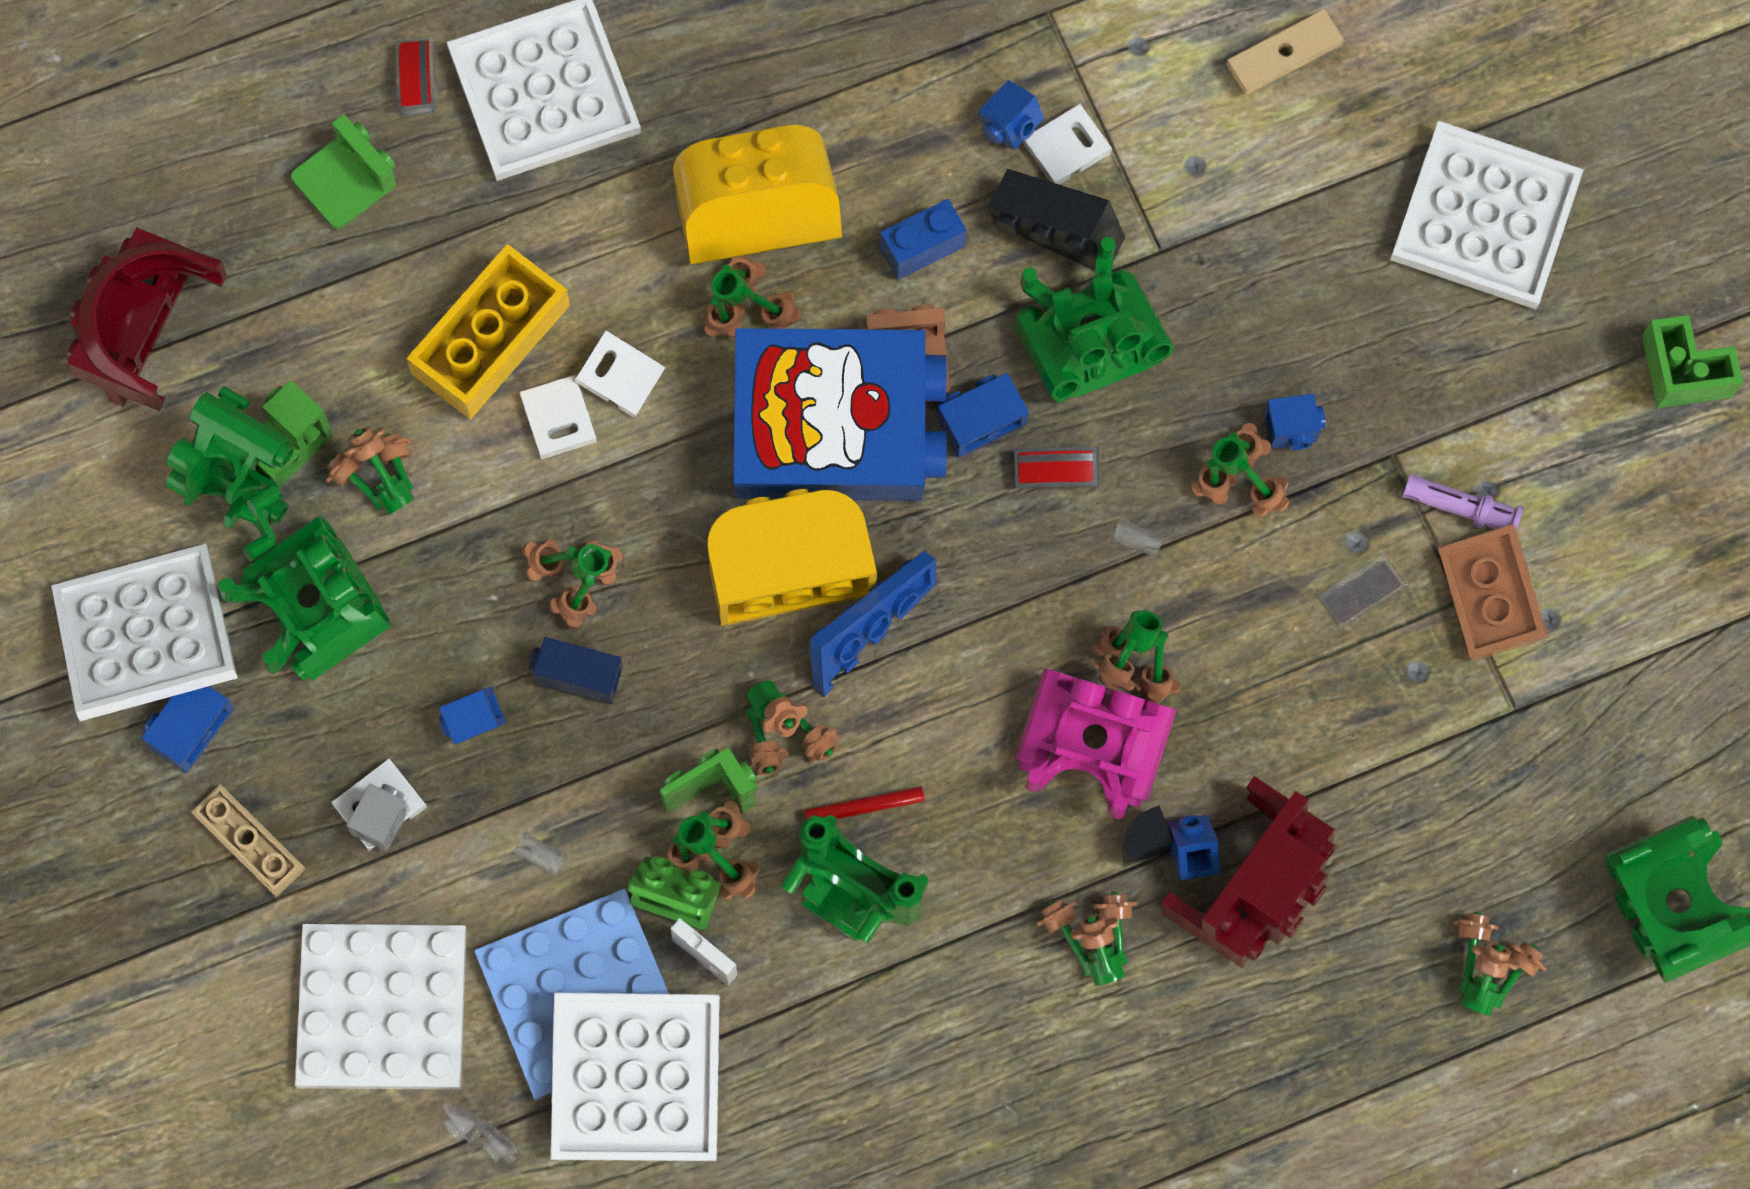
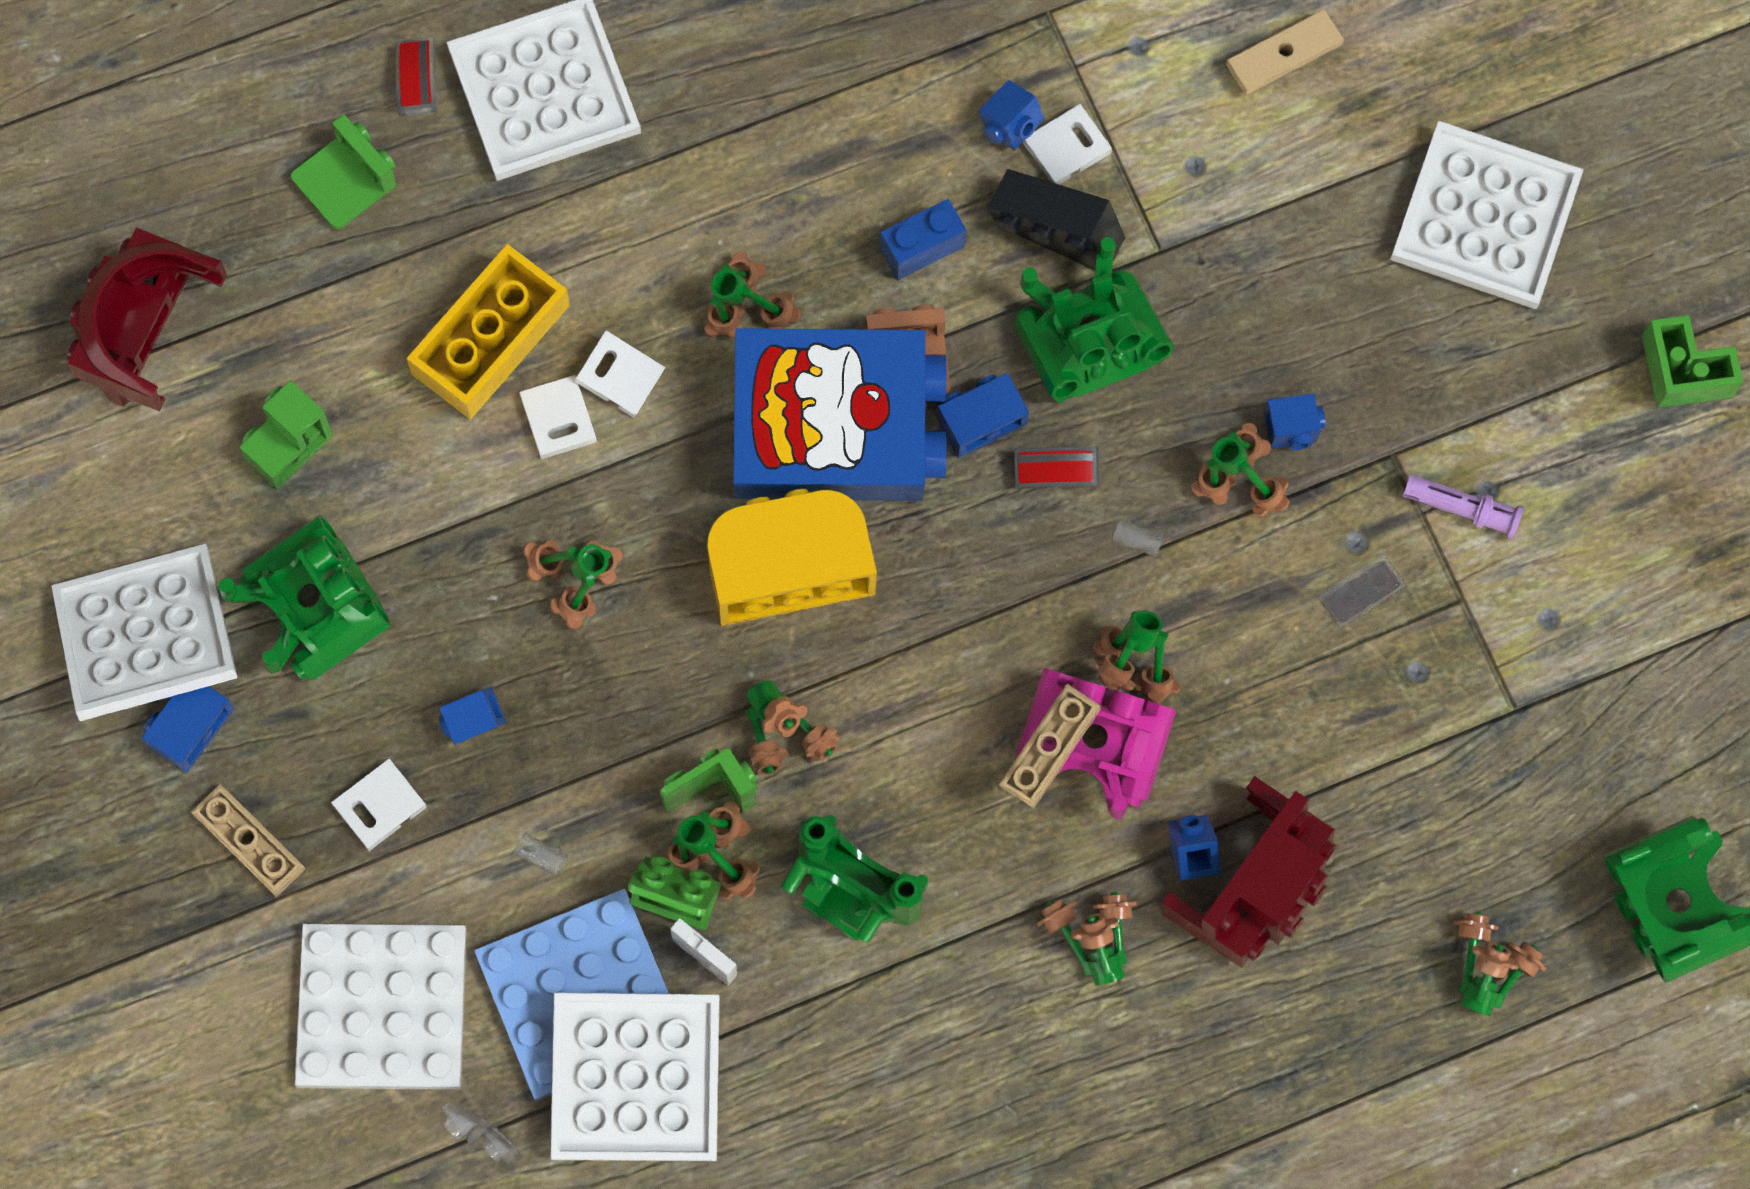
(224, 464): green piece -> none
(379, 816): light grey brick -> none
(388, 450): plant -> none
(576, 670): dark blue brick -> none
(756, 193): yellow brick -> none
(838, 644): blue wing -> none
(869, 804): red bar -> none
(1036, 768): none -> tan tile
(1147, 837): black brick -> none
(1493, 592): nougat plate -> none

